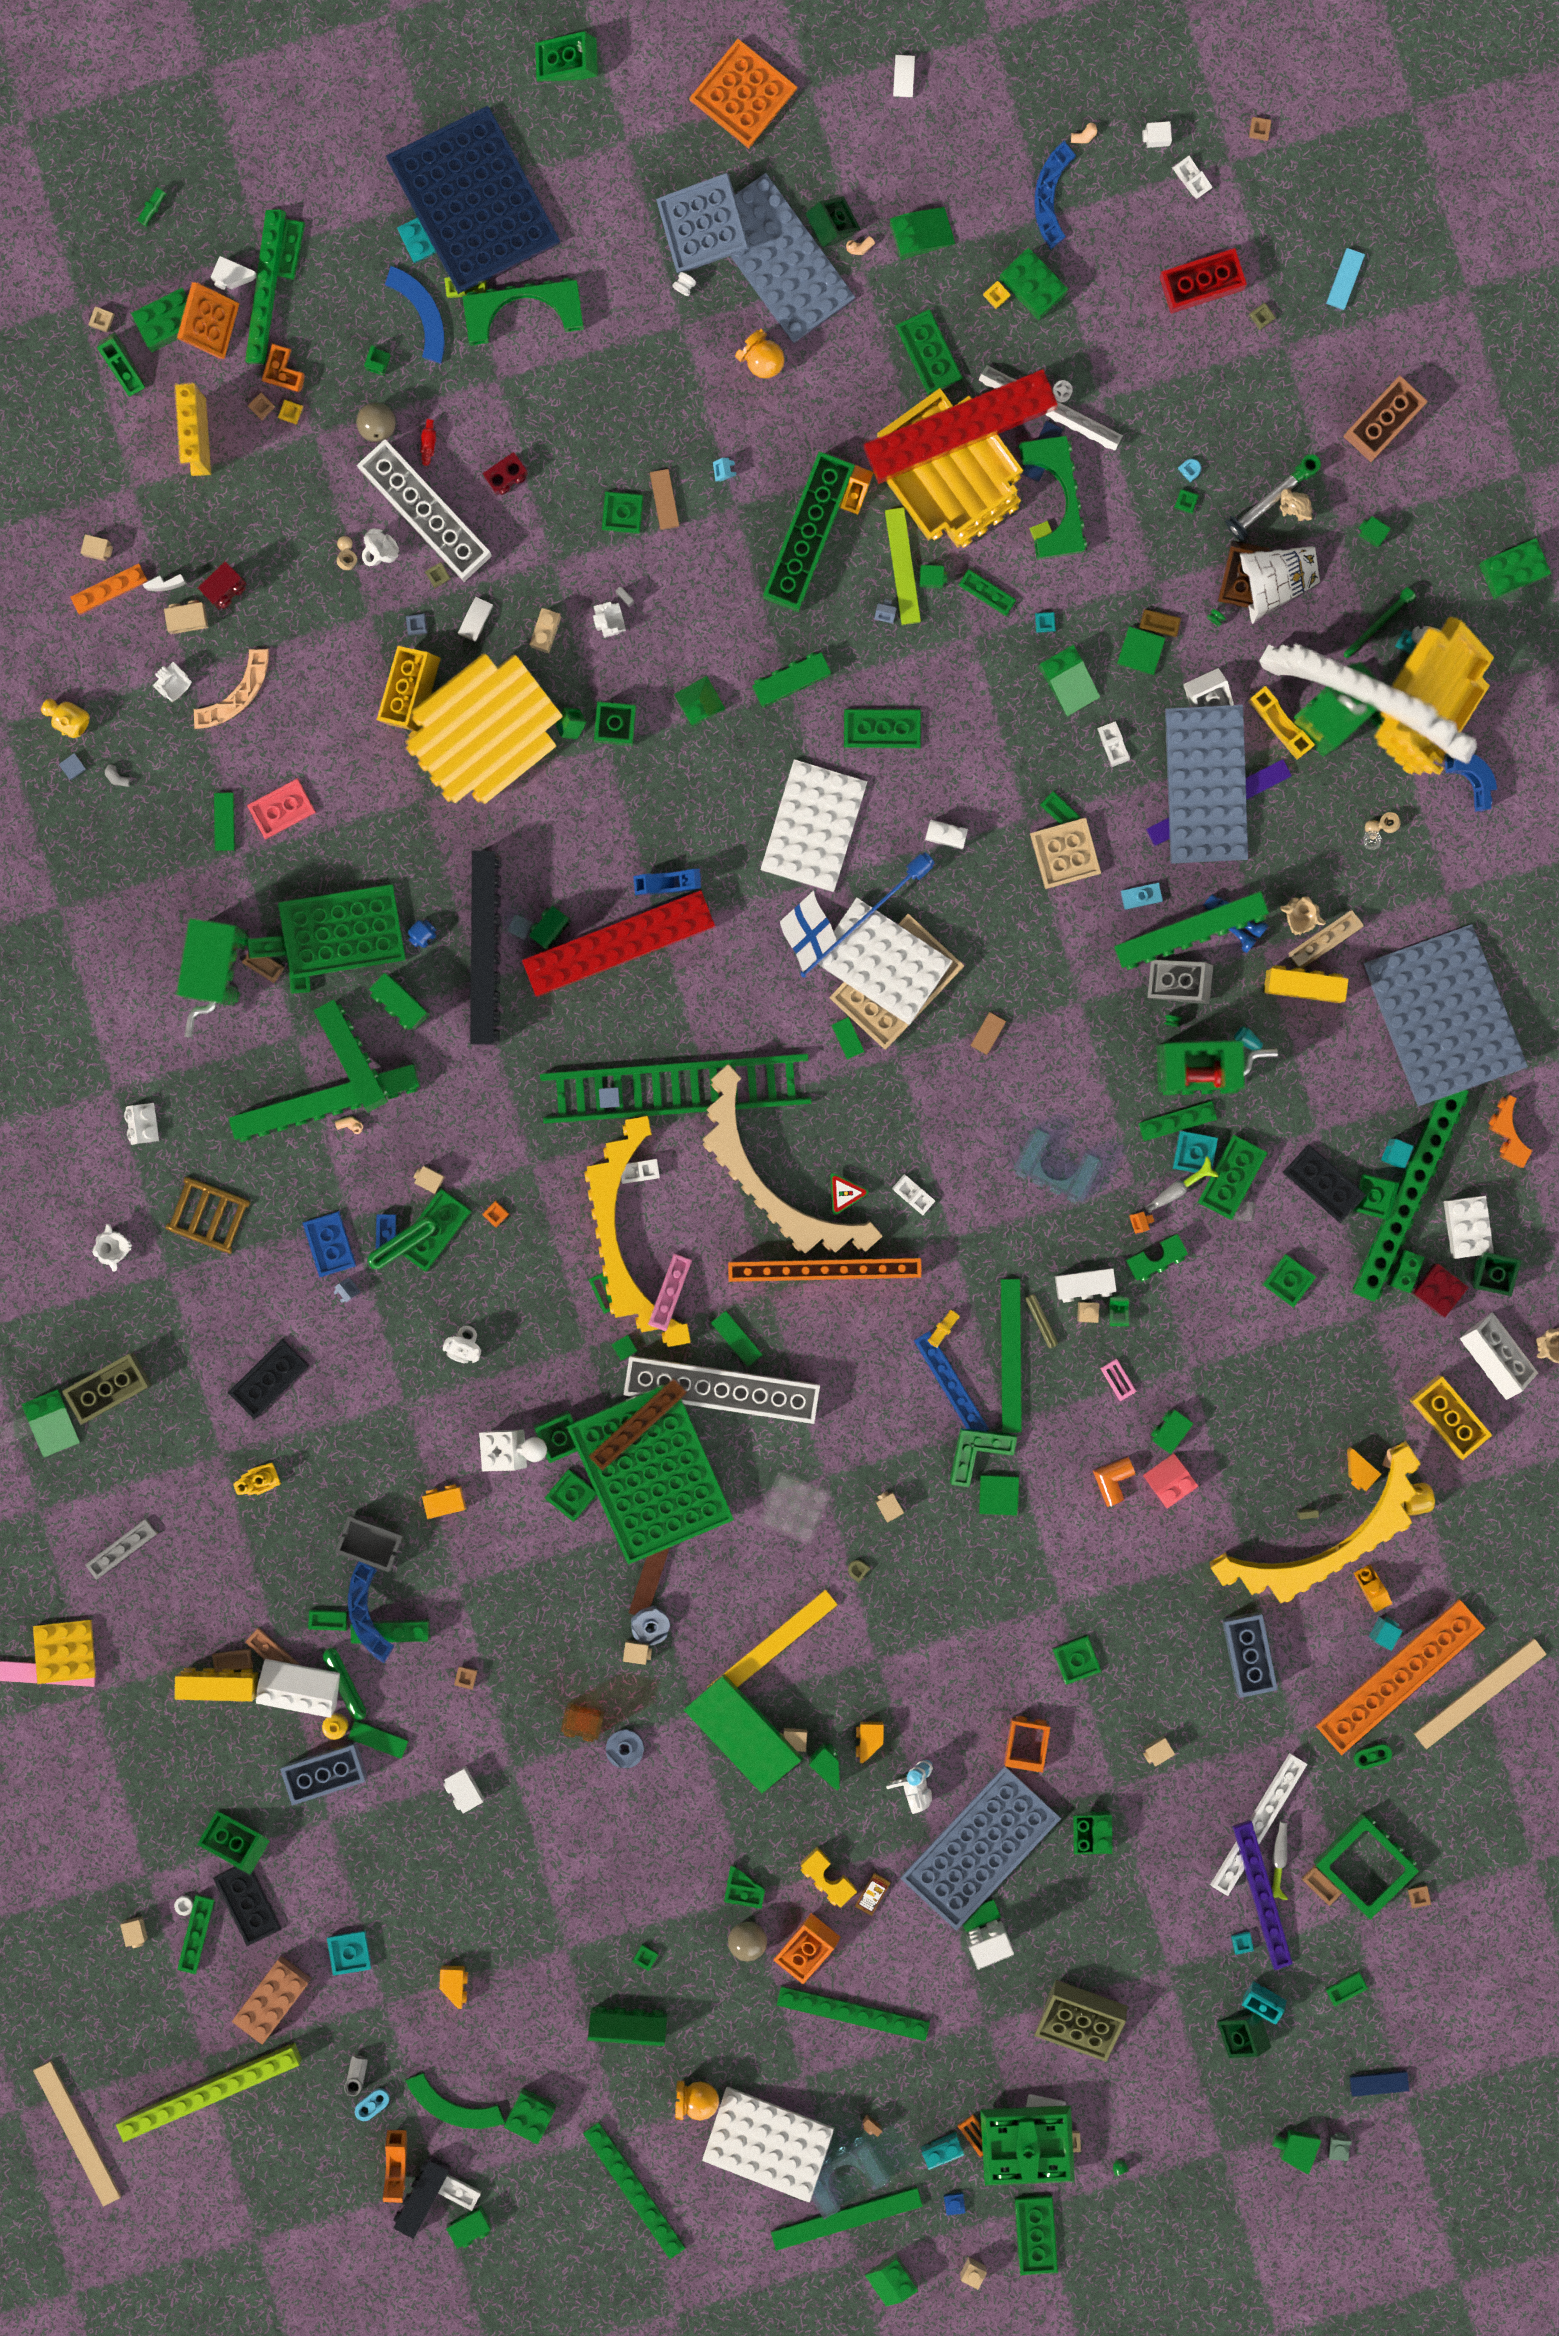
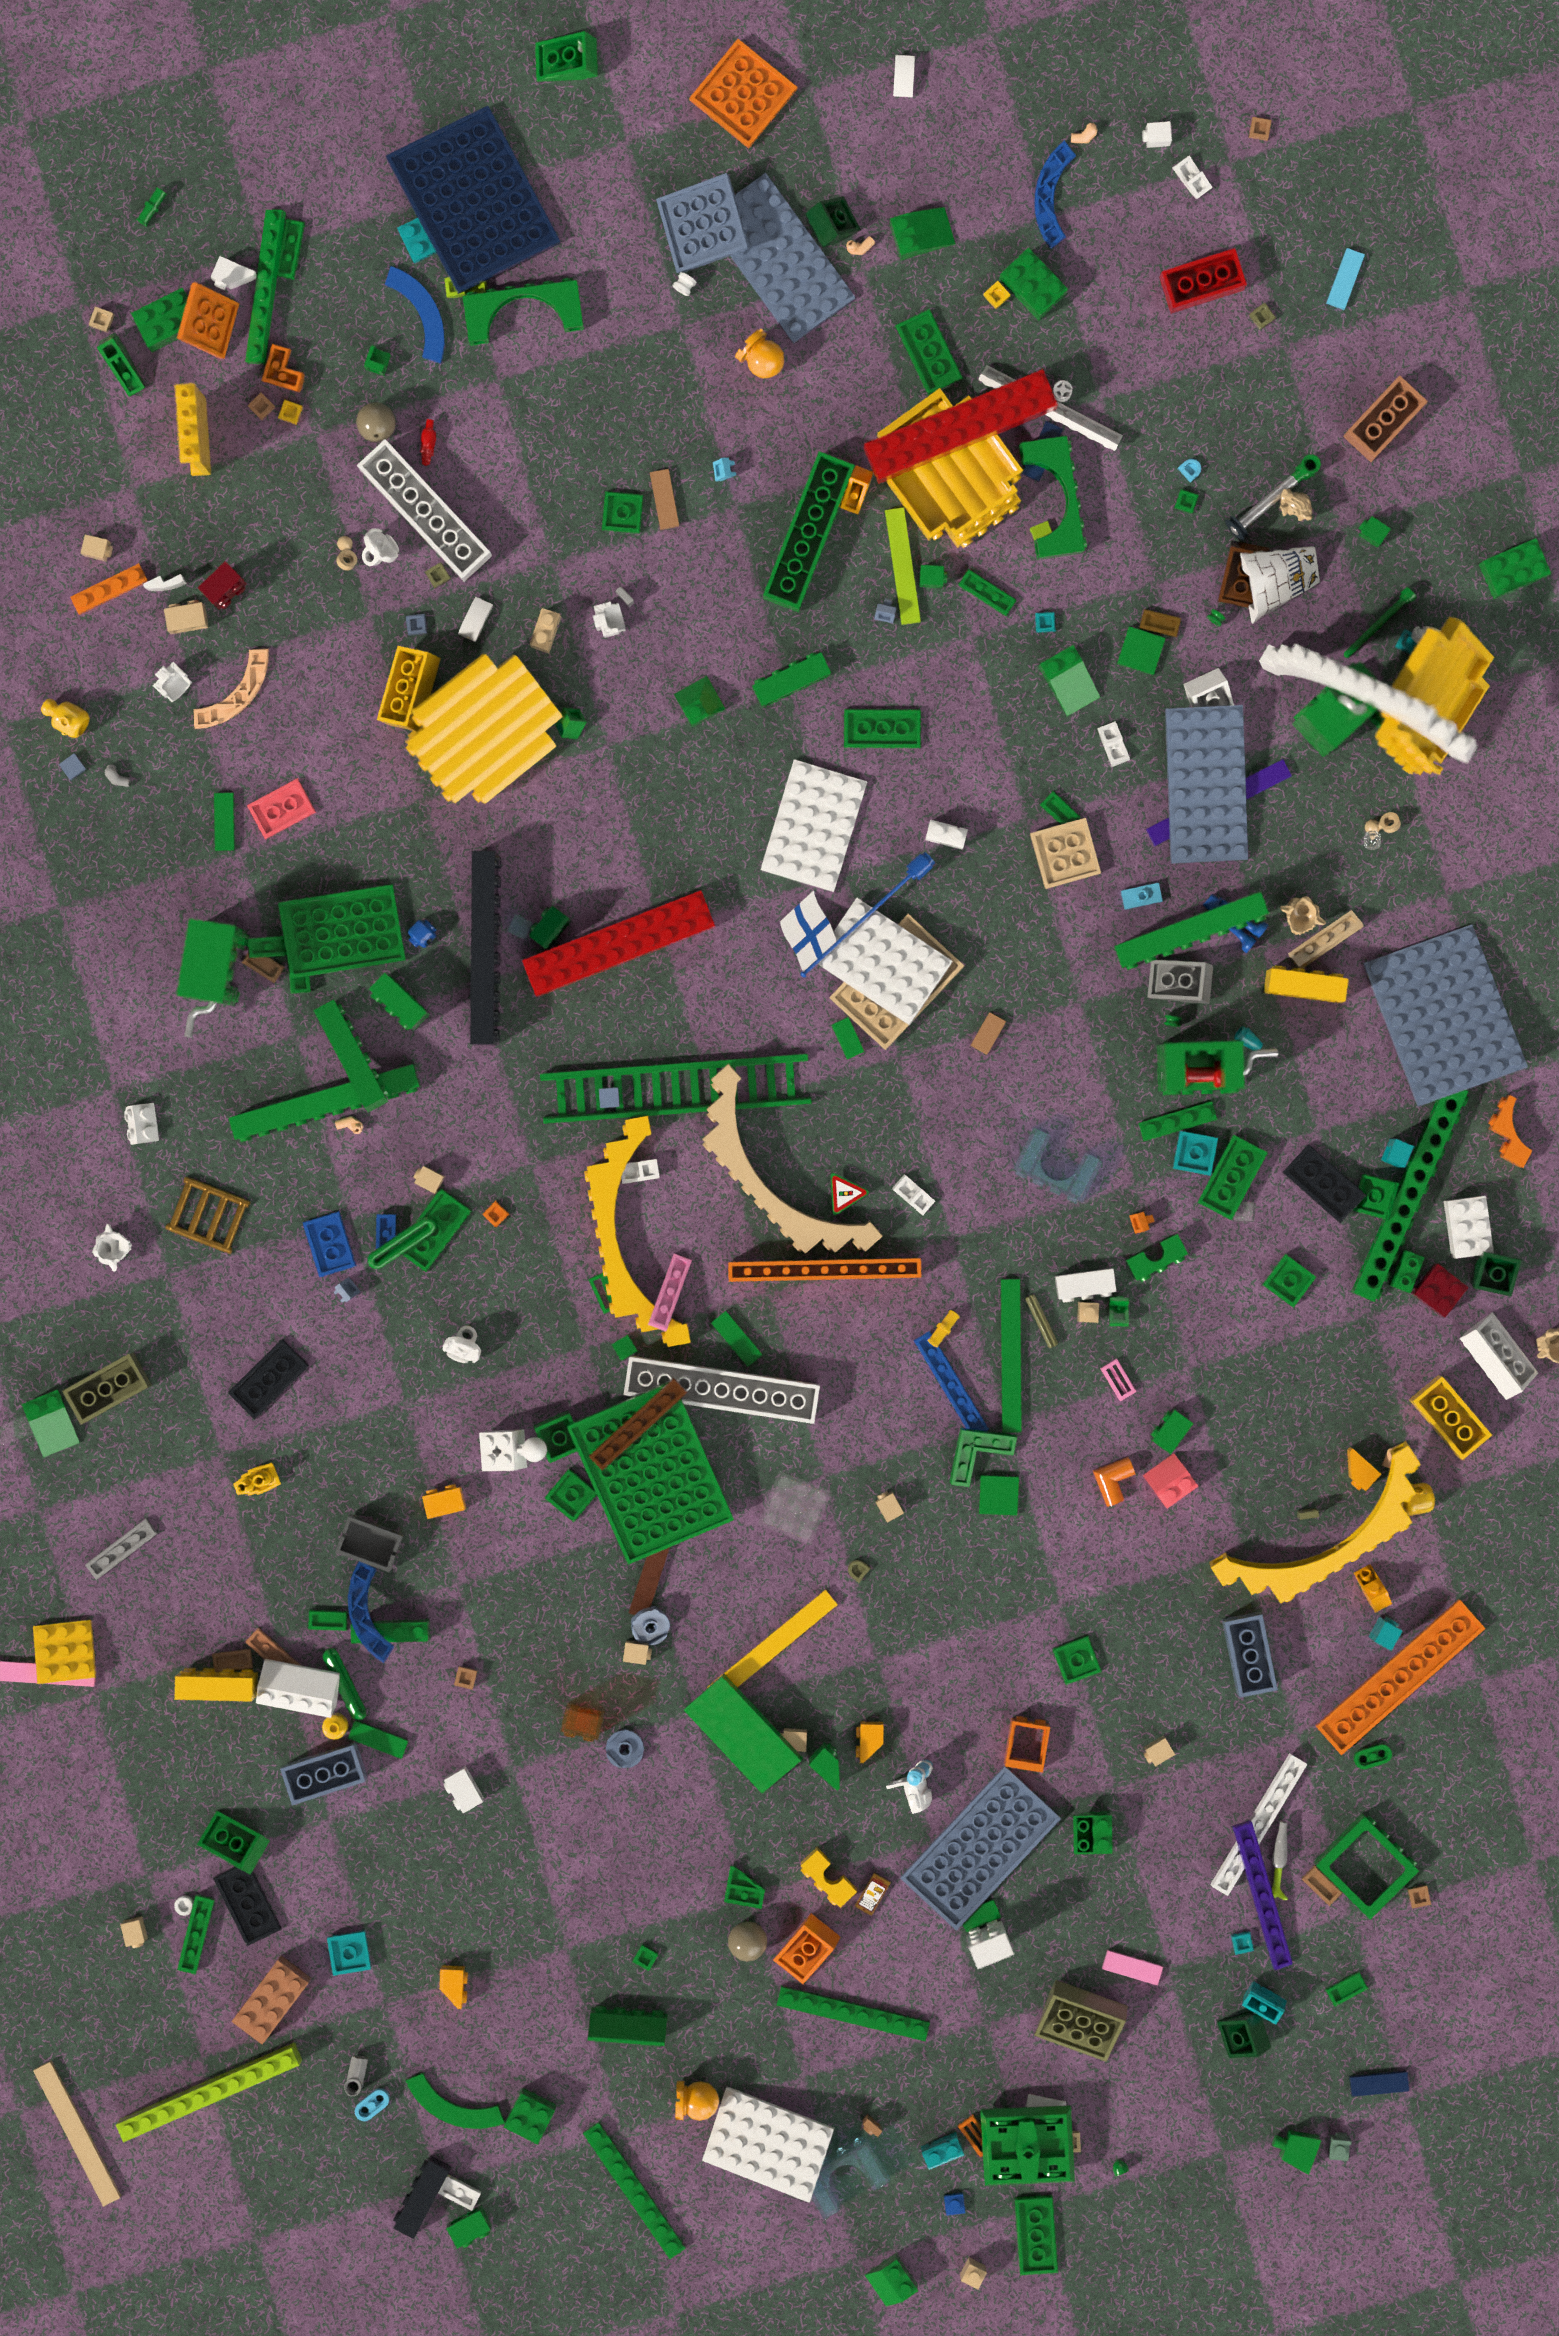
(395, 2165): orange arch -> none
(502, 469): dark red brick -> none
(615, 724): green brick -> none
(667, 882): blue arch -> none
(846, 2218): green tile -> none
(1132, 1967): none -> bright pink tile
(1179, 1187): light grey piece -> none
(1290, 735): yellow arch -> none
(1479, 776): blue arch -> none
(1480, 1693): tan tile -> none

